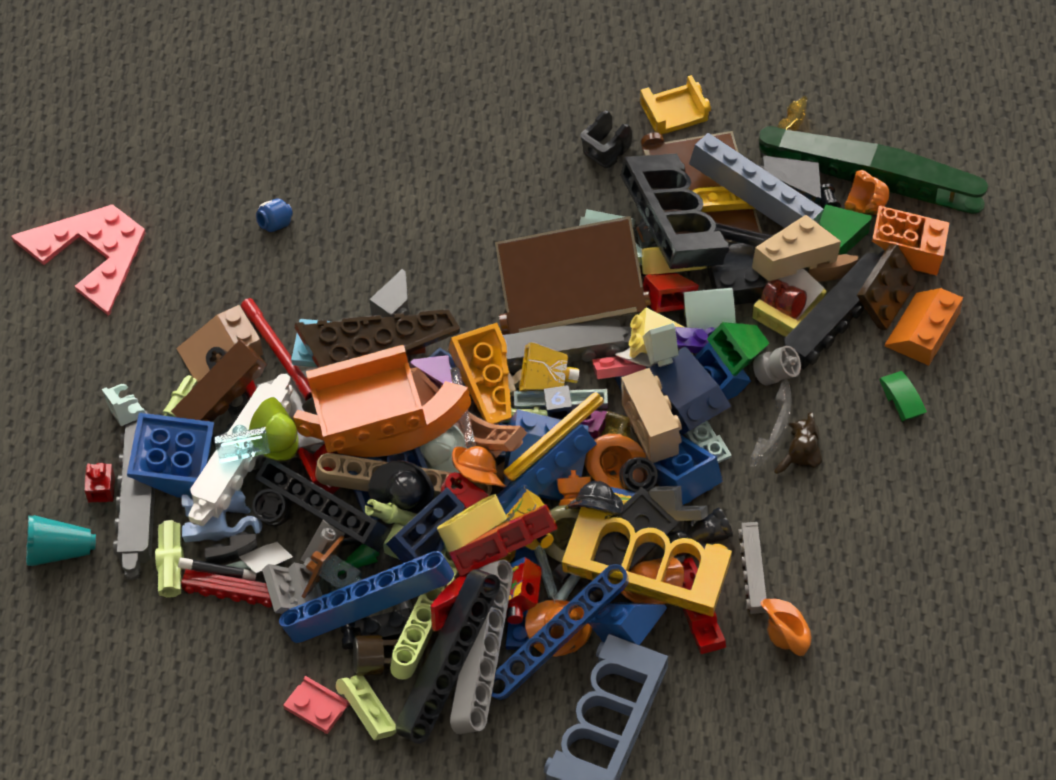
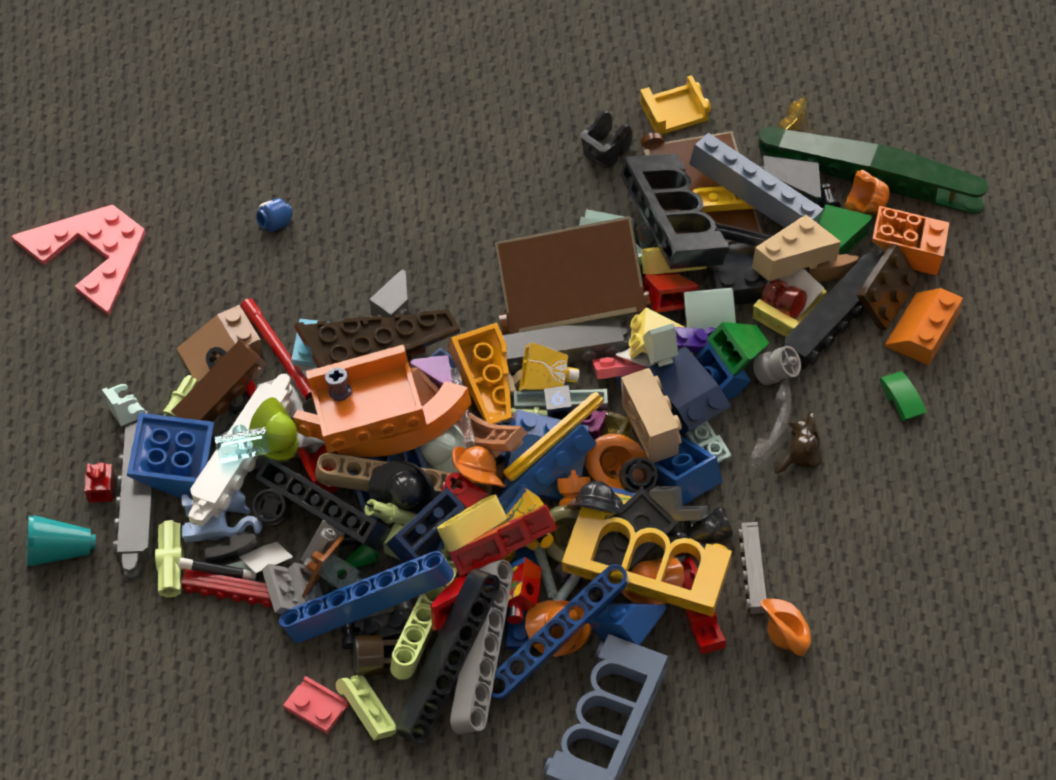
(337, 380): none -> bush

